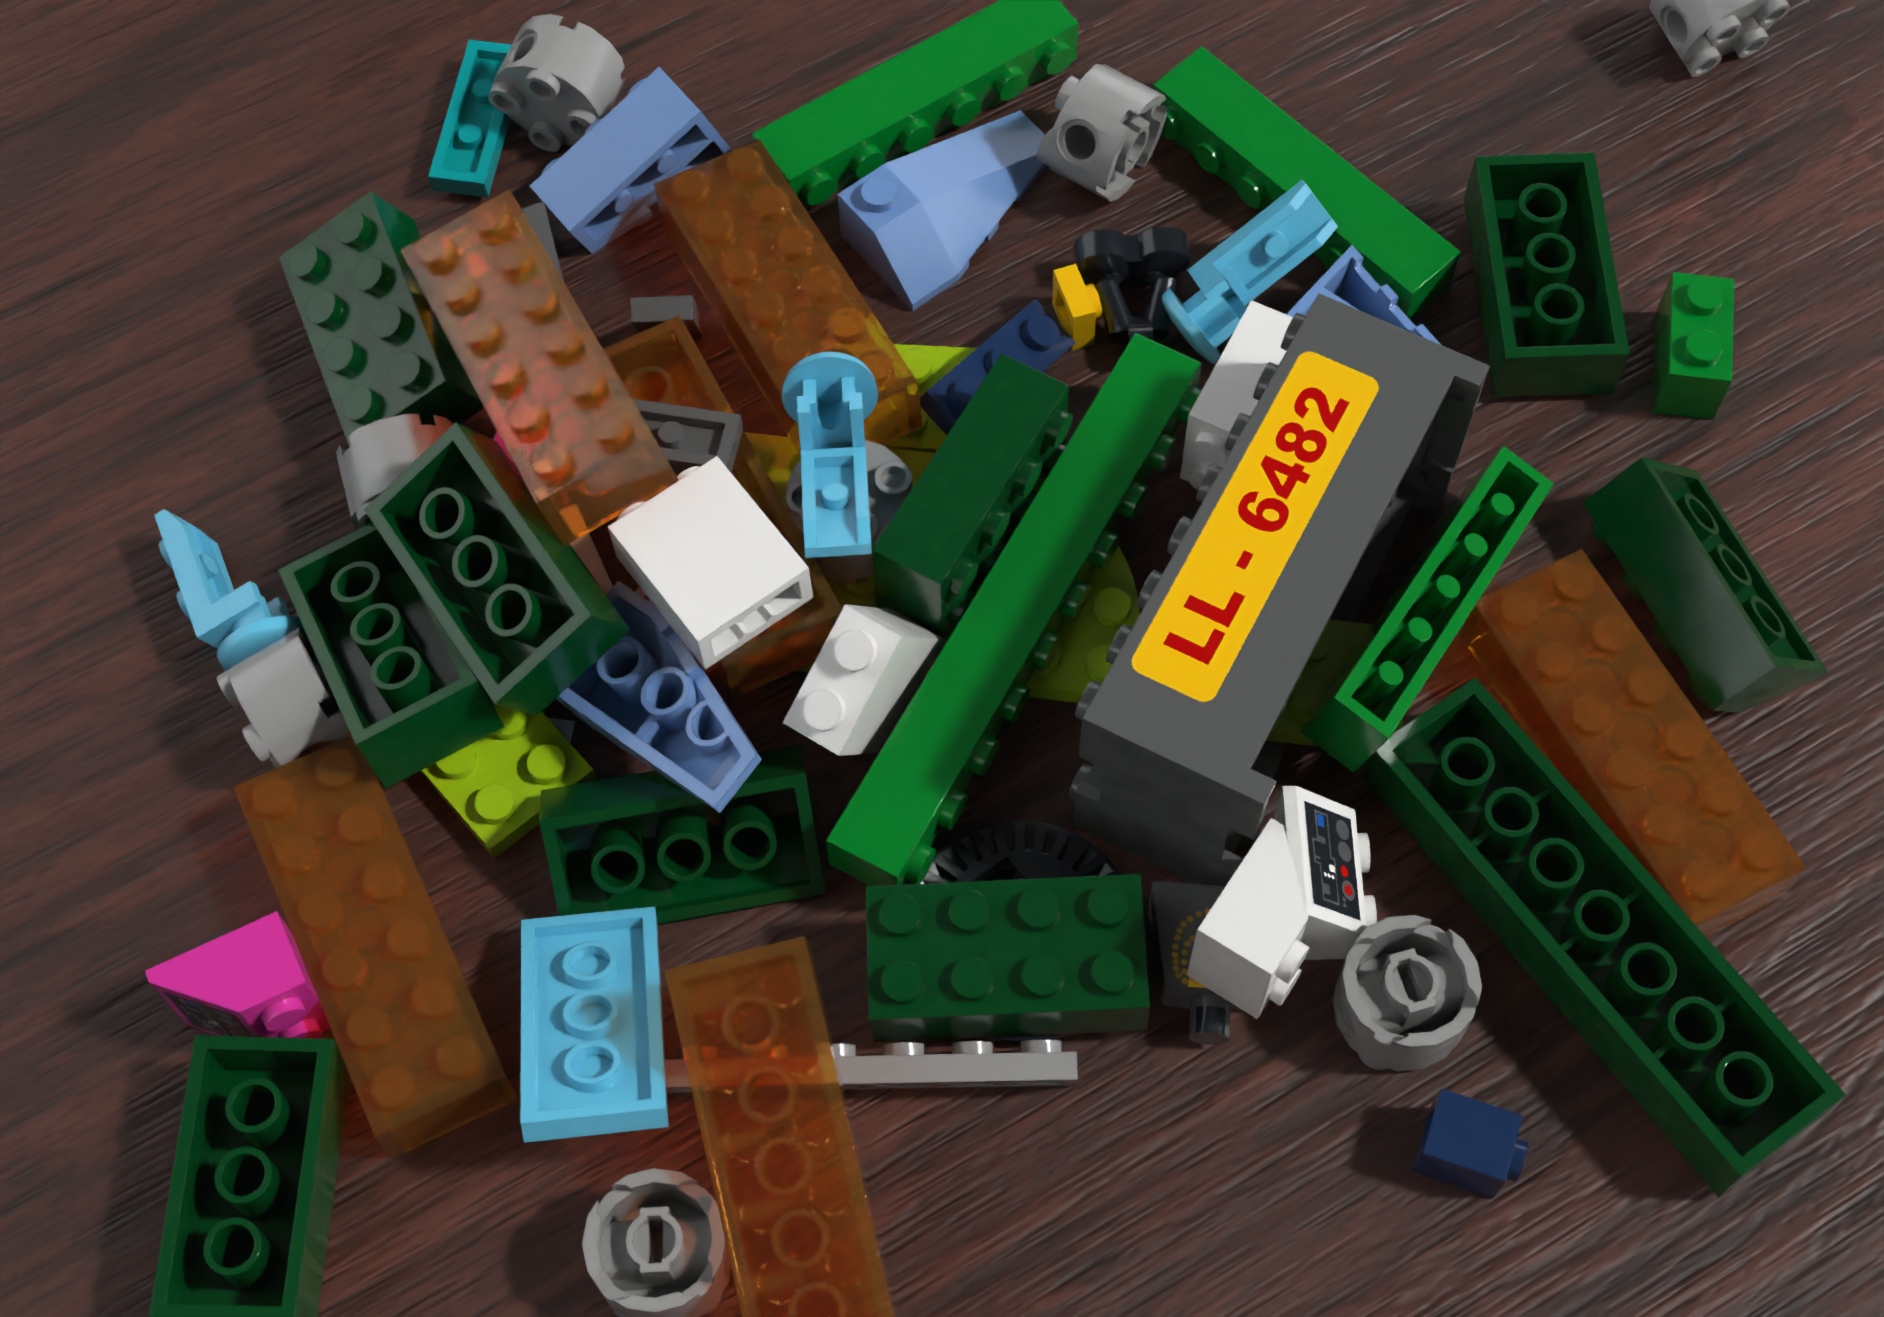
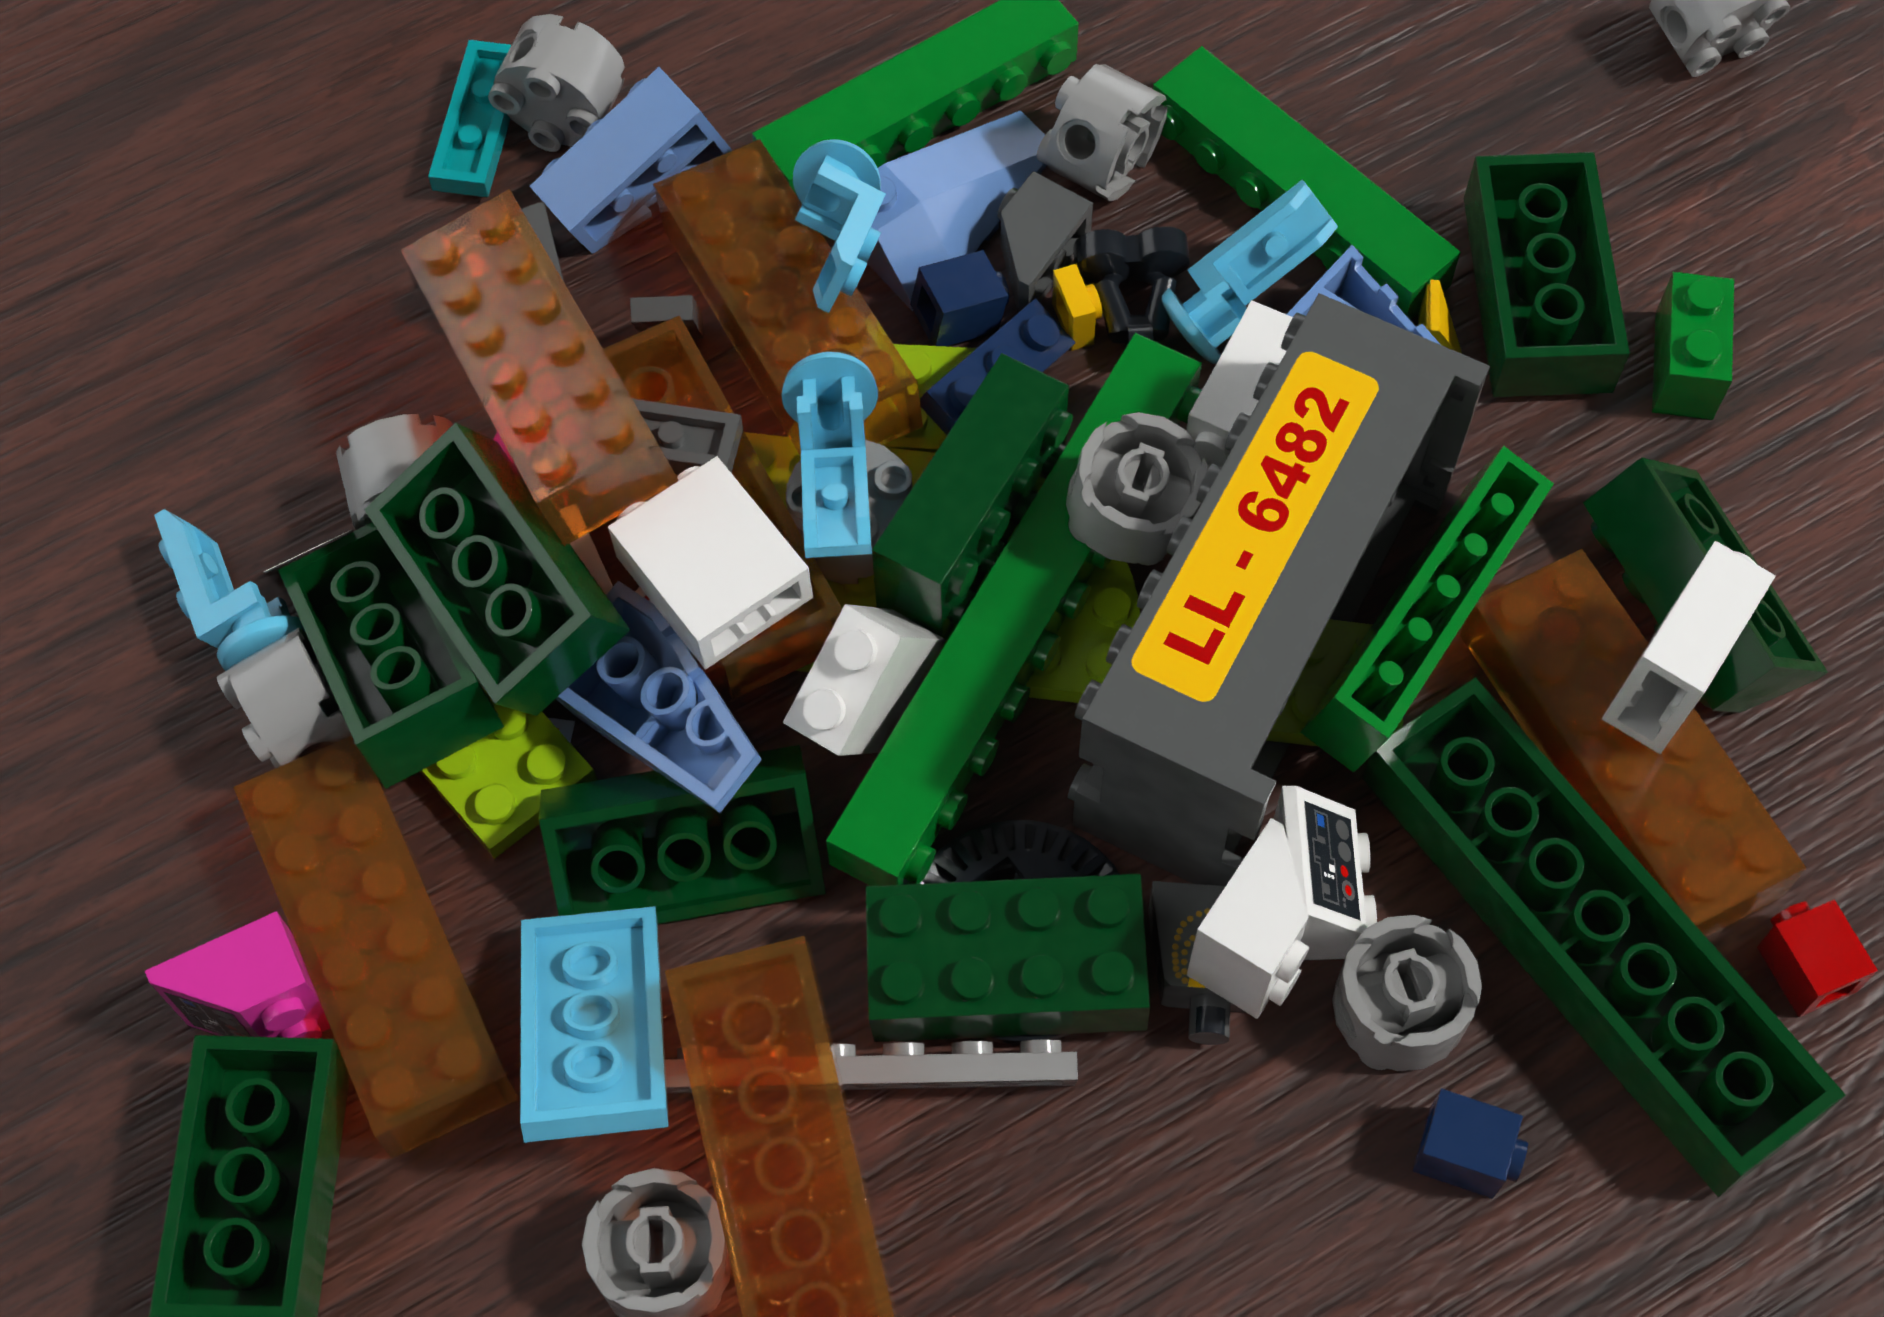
(308, 551): none -> white sticker
(372, 321): dark green brick -> none
(840, 200): none -> medium azure piece
(959, 299): none -> dark blue brick
(1039, 234): none -> dark grey slope
(1134, 487): none -> light grey brick
(1436, 316): none -> yellow slope
(1689, 647): none -> white brick
(1815, 956): none -> red brick

